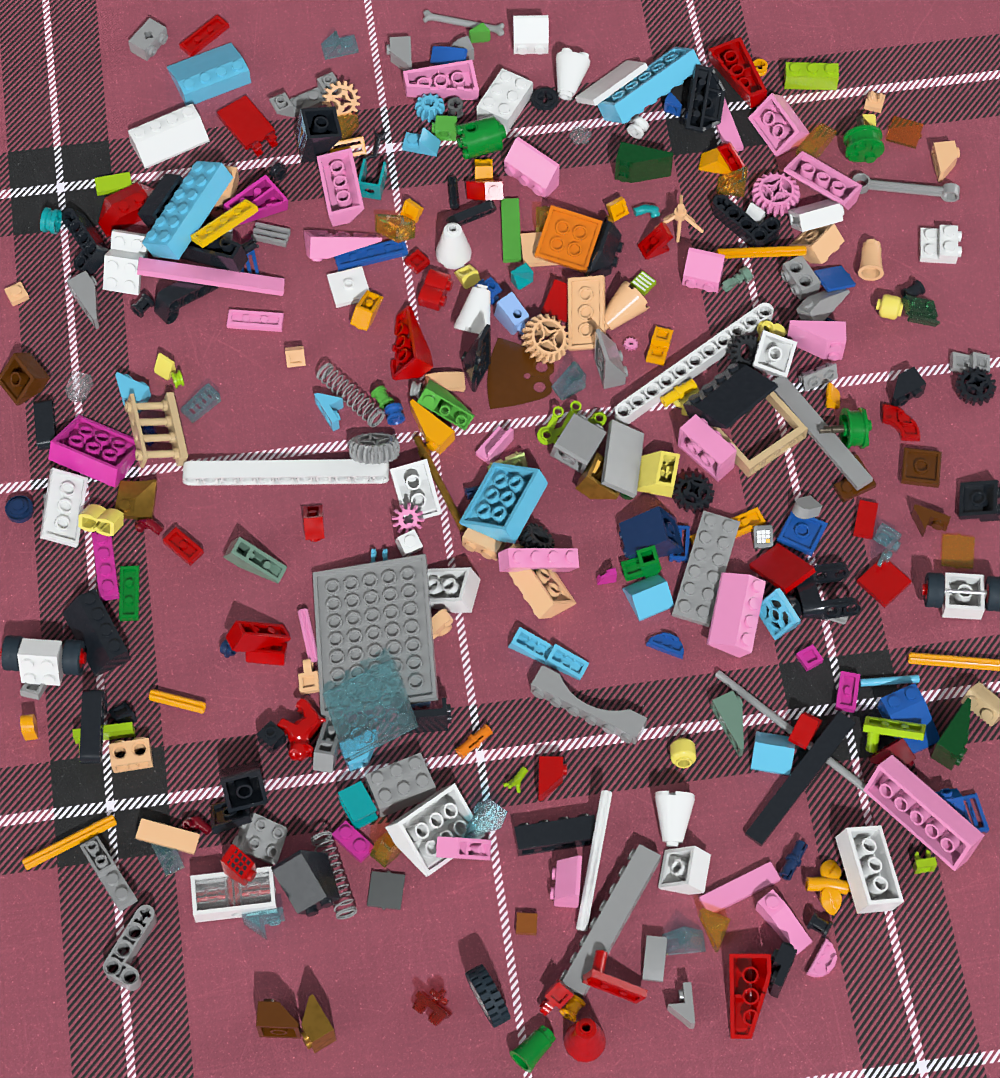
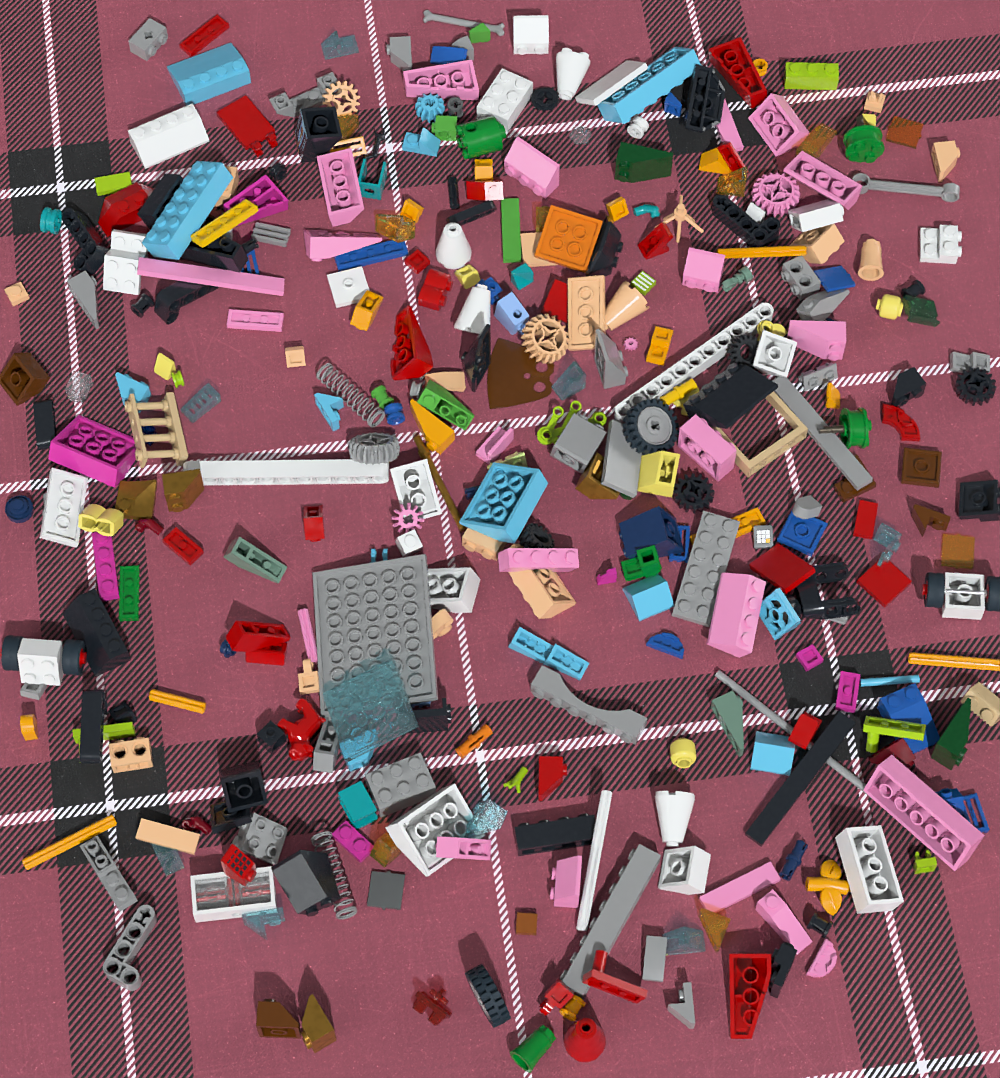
(182, 489): none -> pearl gold slope
(650, 427): none -> wheel

